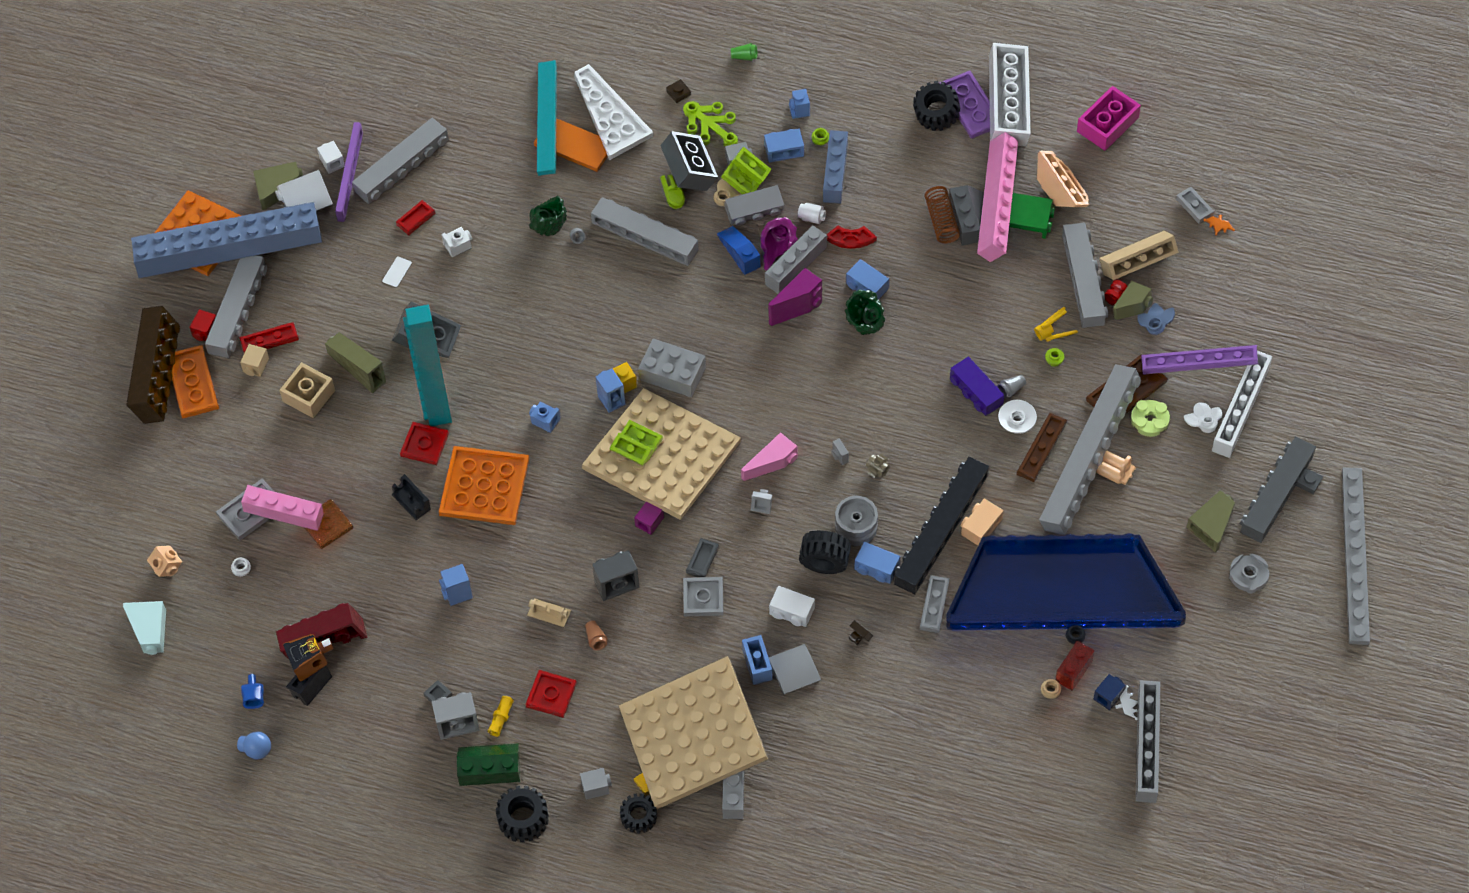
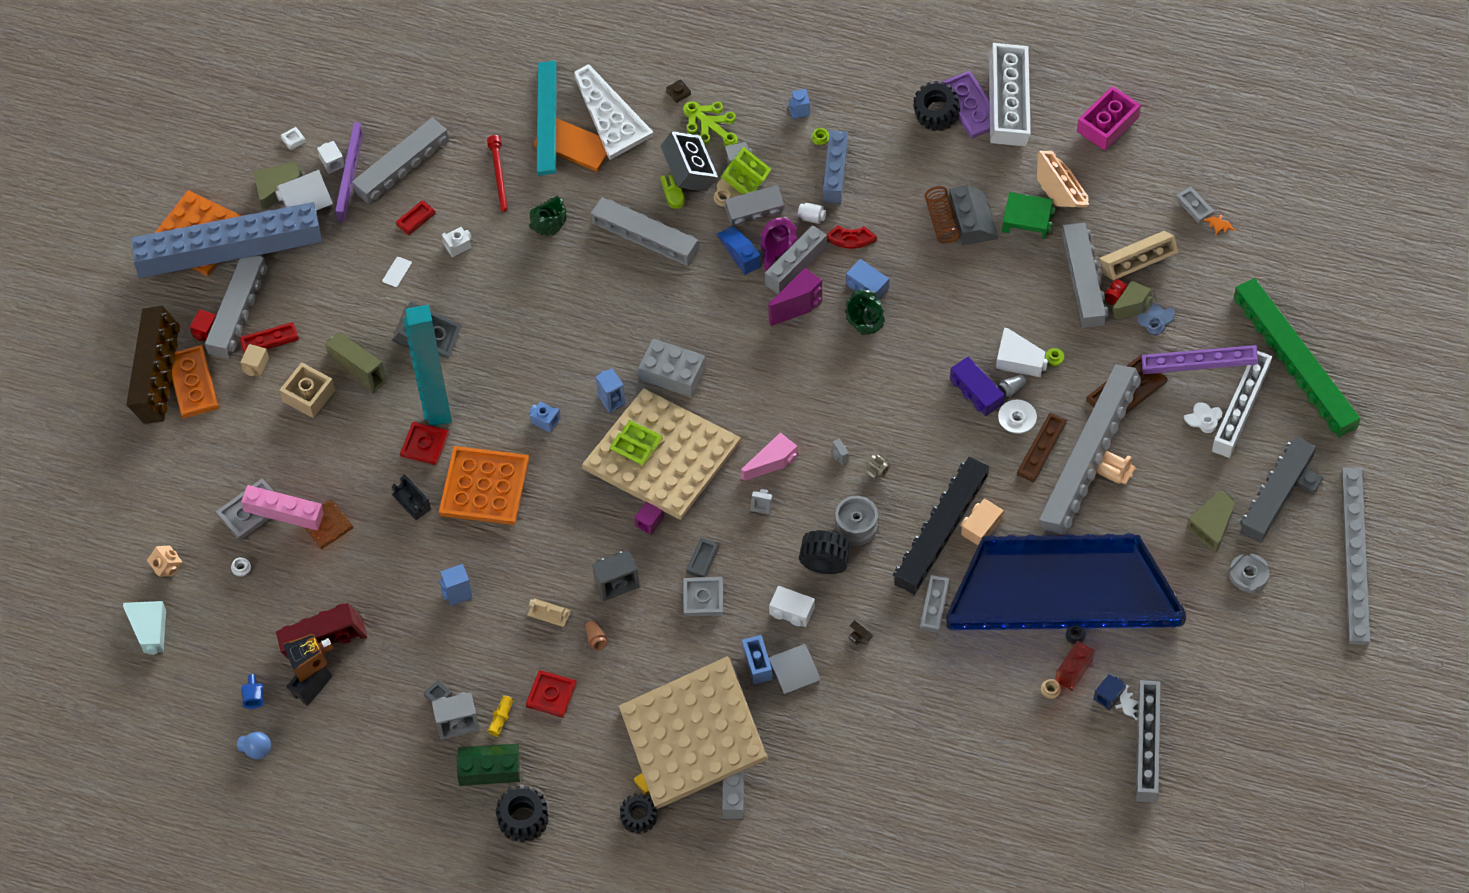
(293, 138): none -> white tile
(494, 143): none -> red piece
(581, 235): light grey hinge -> none
(595, 783): light grey brick -> none
(626, 376): yellow brick -> none
(744, 52): bright green cone -> none
(784, 145): medium blue brick -> none
(876, 563): medium blue brick -> none
(997, 197): bright pink brick -> none
(1020, 355): none -> white slope
(1045, 330): yellow plant -> none
(1154, 408): yellowish green plate -> none
(1296, 358): none -> green brick

